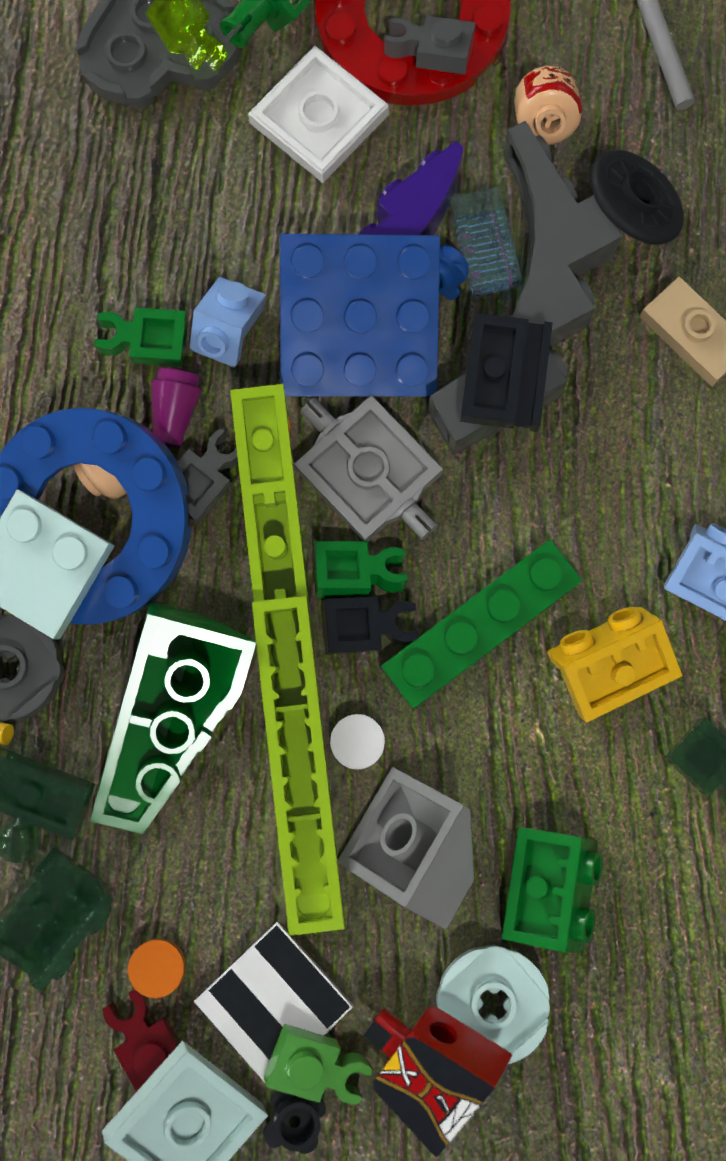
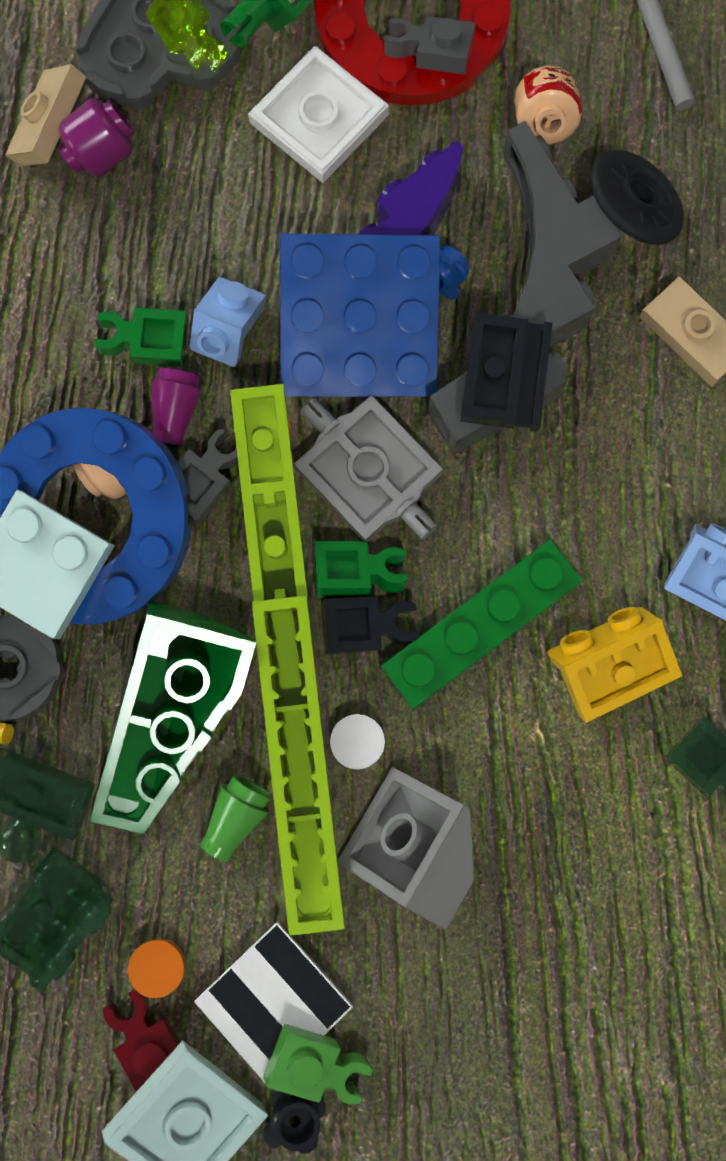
(43, 113): none -> tan plate
(95, 137): none -> magenta head
(235, 815): none -> bright green cone
(434, 1072): torso -> none
(485, 241): clear light blue tile -> none
(496, 970): light aqua plate -> none
(552, 890): green bracket -> none

